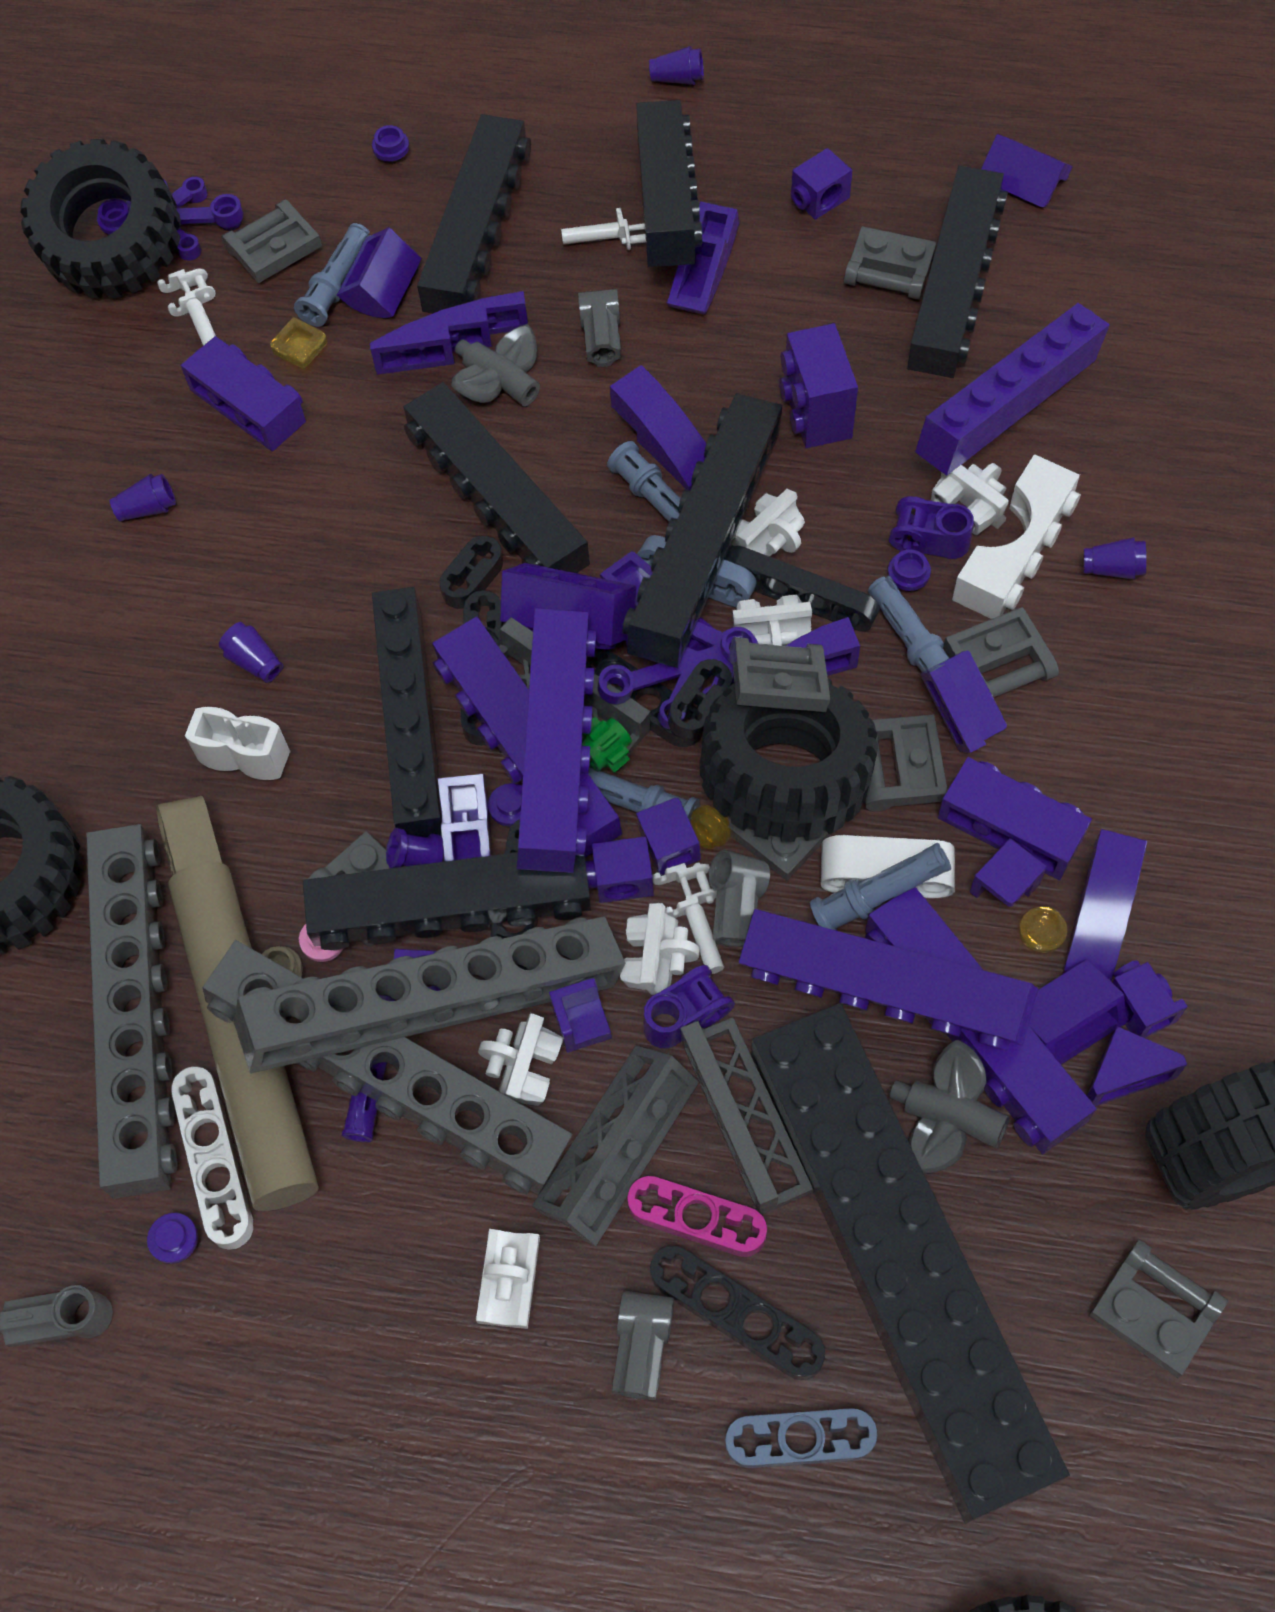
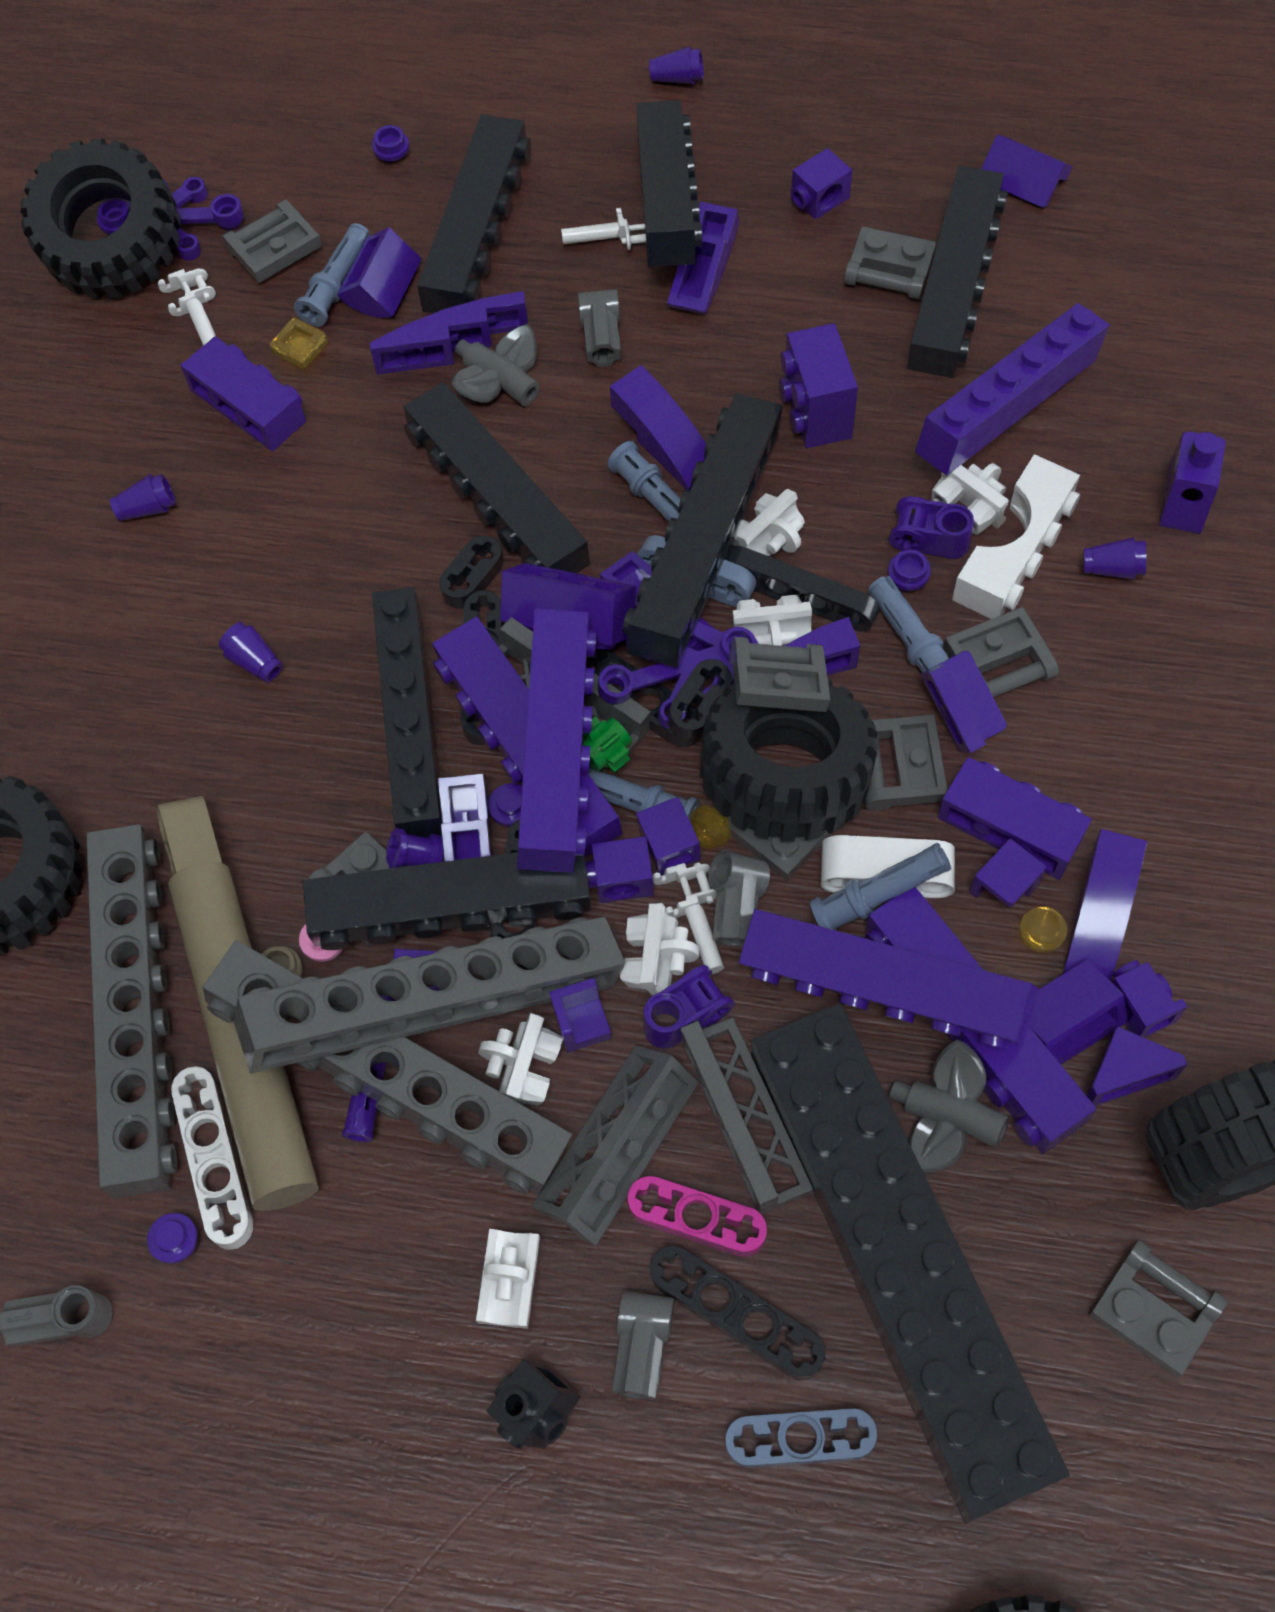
(237, 743): white brick -> none
(532, 1405): none -> black brick
(1193, 465): none -> dark purple torso

